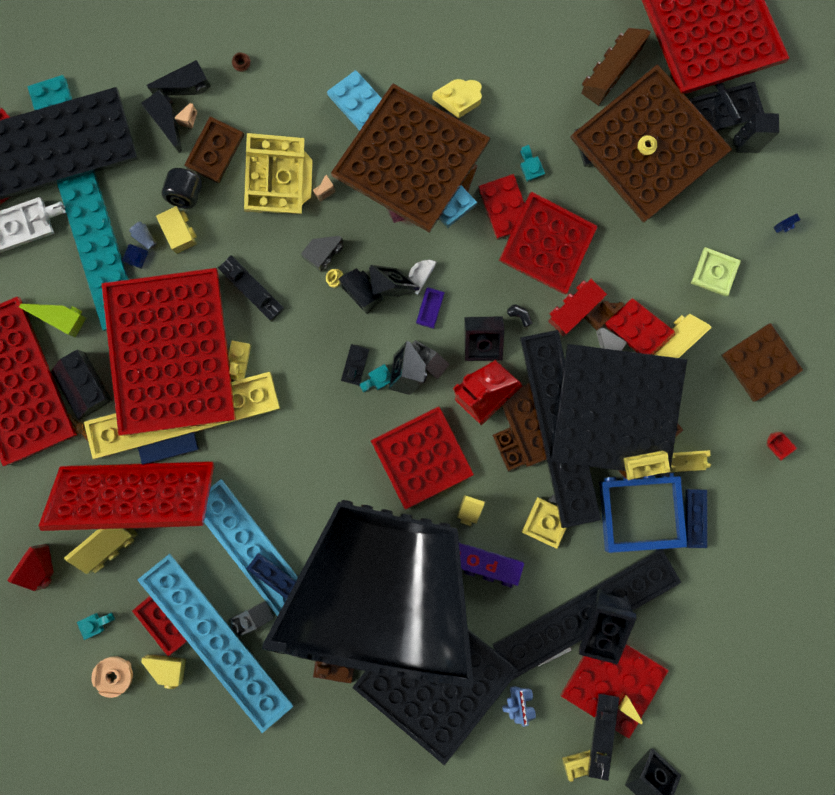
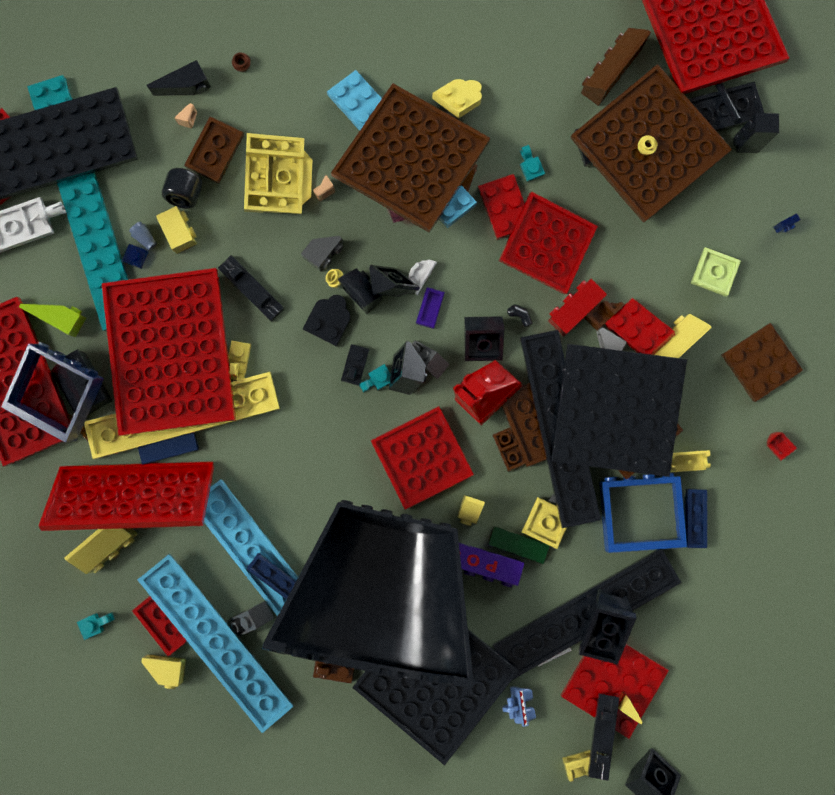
(22, 378): none -> dark blue window
(33, 569): red slope -> none
(103, 683): light nougat plate -> none
(163, 114): black slope -> none
(328, 319): none -> black plate
(518, 545): none -> dark green tile
(646, 464): light yellow hinge -> none

